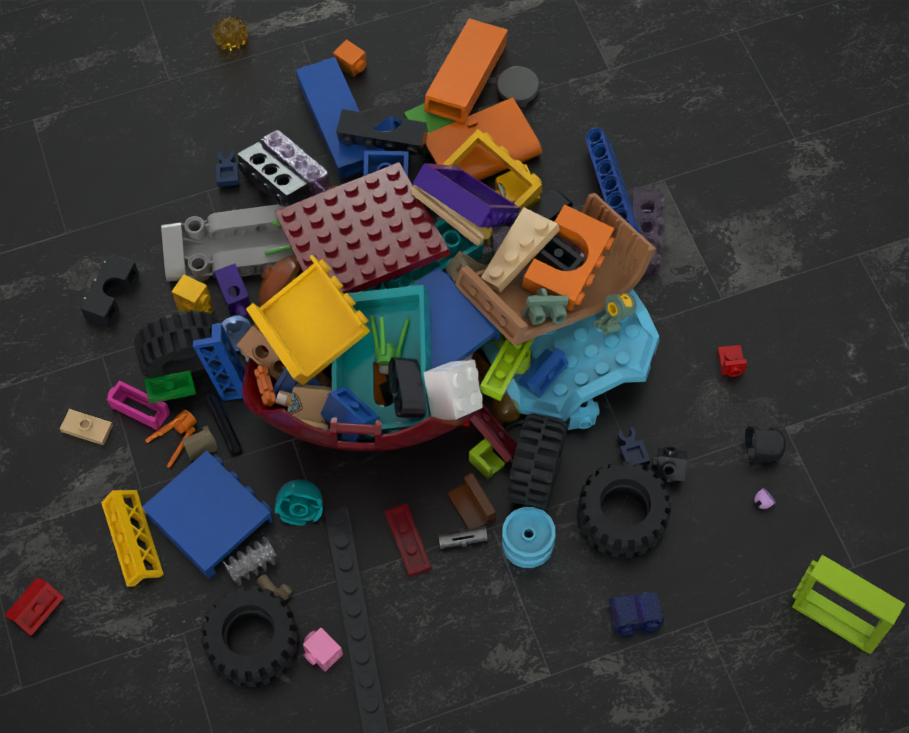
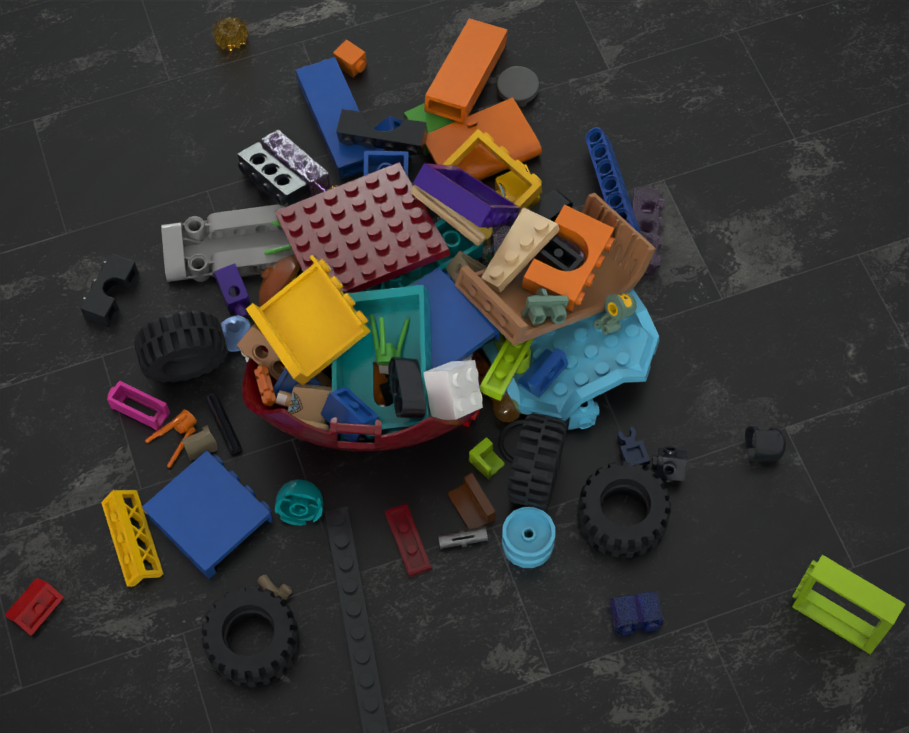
(86, 427): tan plate -> none
(169, 387): green panel -> none
(192, 295): yellow brick -> none
(227, 171): dark blue plate -> none
(230, 363): blue fence -> none
(250, 561): clear piece -> none
(321, 649): bright pink brick -> none
(494, 433): dark red tile -> none
(731, 360): red bracket -> none
(765, 498): lavender hinge -> none

